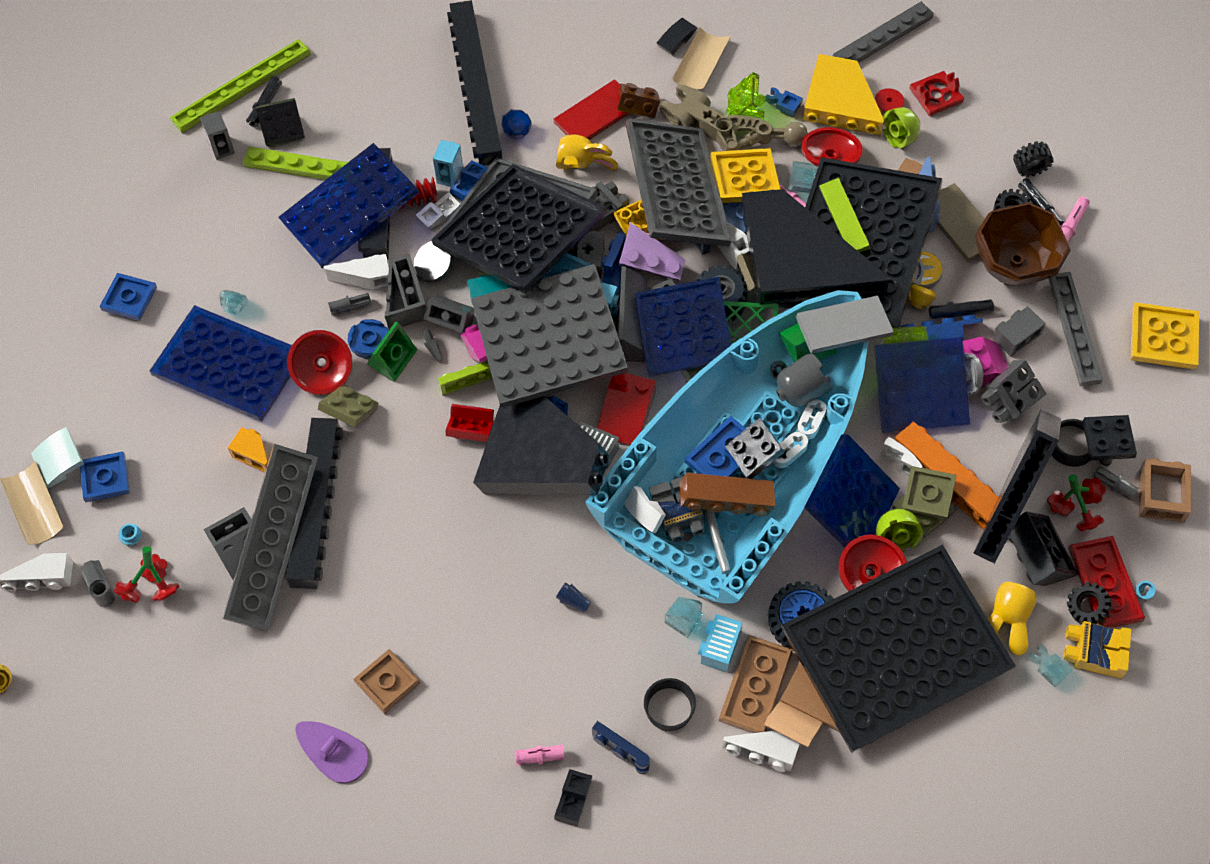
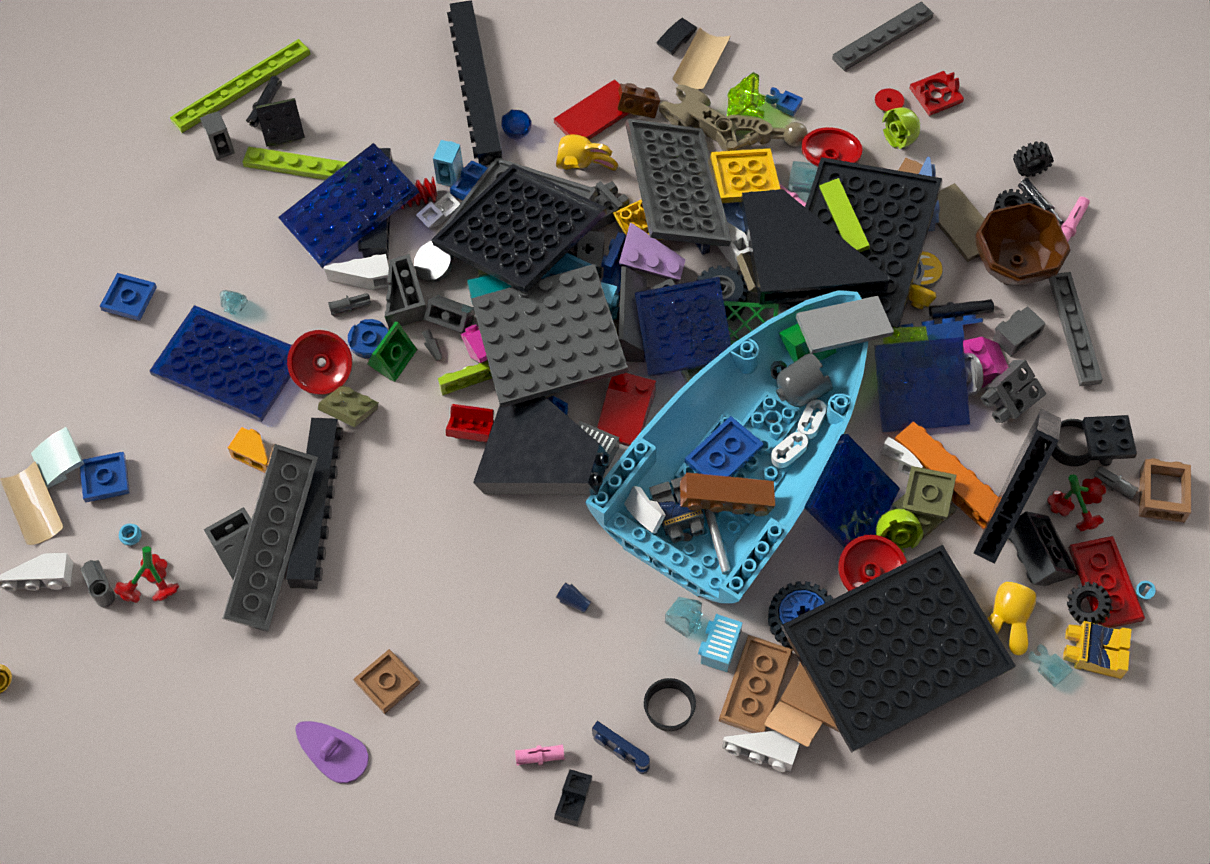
(755, 449): plate -> none
(842, 97): yellow slope -> none
(1165, 335): yellow plate -> none

